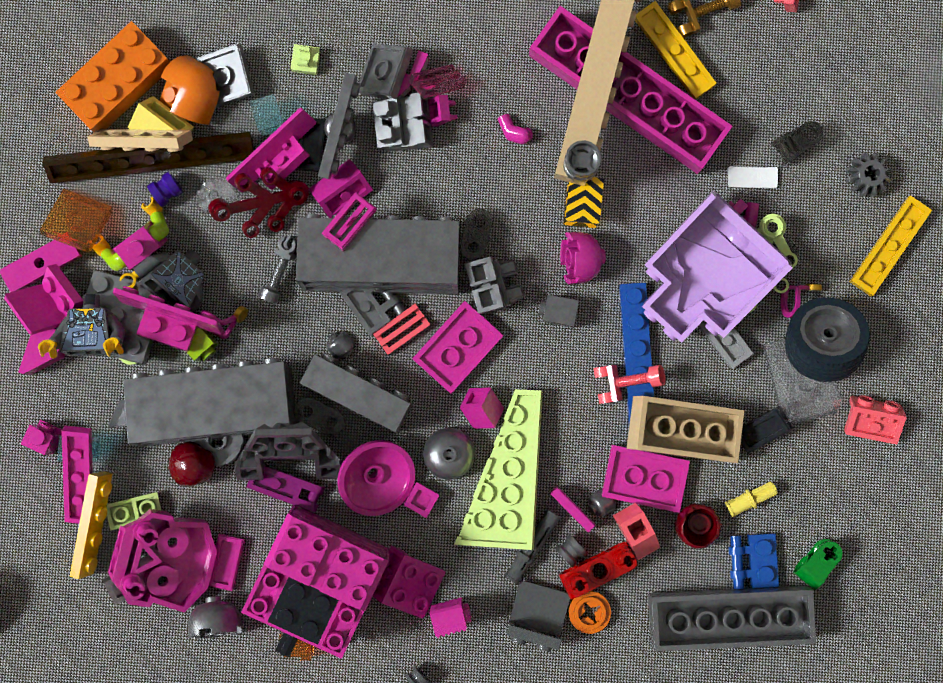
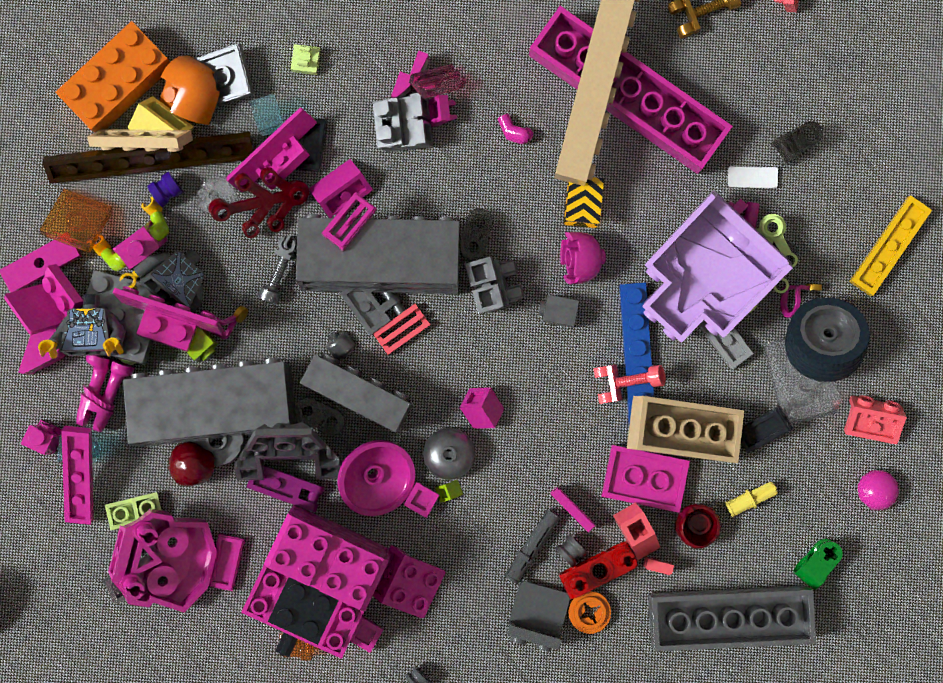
(91, 524): yellow plate -> none
(92, 400): none -> dark pink piece
(119, 416): flat silver slope -> none
(214, 619): flat silver cylinder -> none
(339, 126): flat silver plate -> none
(366, 634): none -> dark pink plate
(384, 70): flat silver plate -> none
(449, 491): none -> lime piece
(450, 617): dark pink brick -> none
(457, 347): dark pink plate -> none
(507, 491): yellowish green wing -> none
(582, 161): flat silver wheel -> none
(601, 505): flat silver piece -> none
(658, 565): none -> coral tile
(674, 50): yellow plate -> none
(762, 561): blue plate -> none
(868, 184): flat silver gear -> none
(878, 490): none -> dark pink hair

